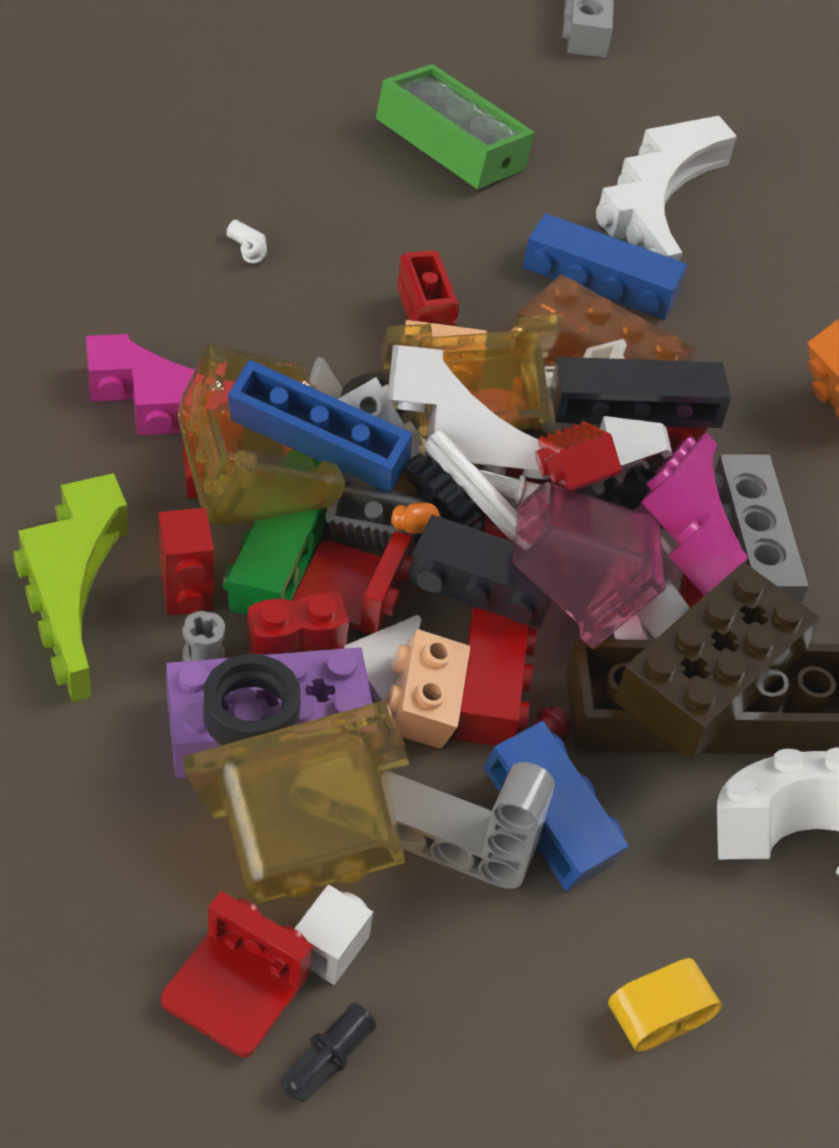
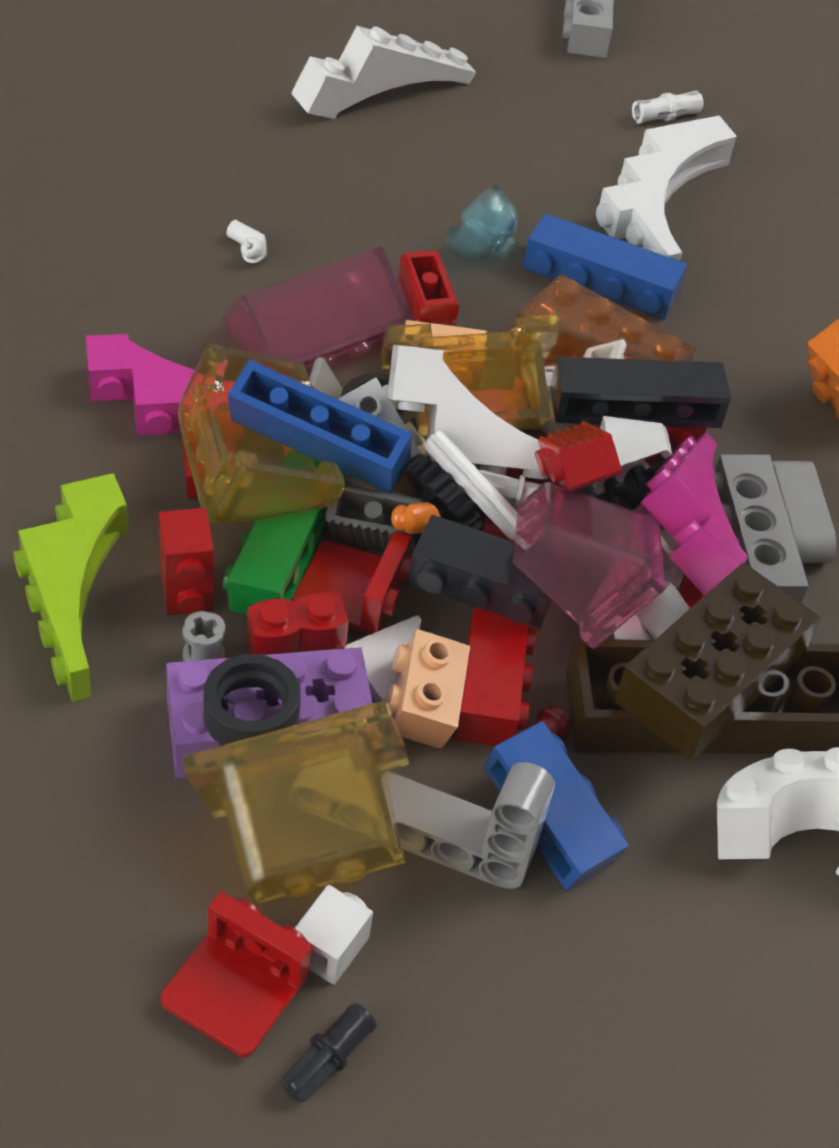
(322, 311): none -> clear pink windscreen
(374, 64): none -> white arch
(454, 125): bright green brick -> none
(485, 227): none -> clear light blue cylinder
(664, 1004): yellow beam -> none
(667, 107): none -> white pin
(806, 510): none -> light grey beam

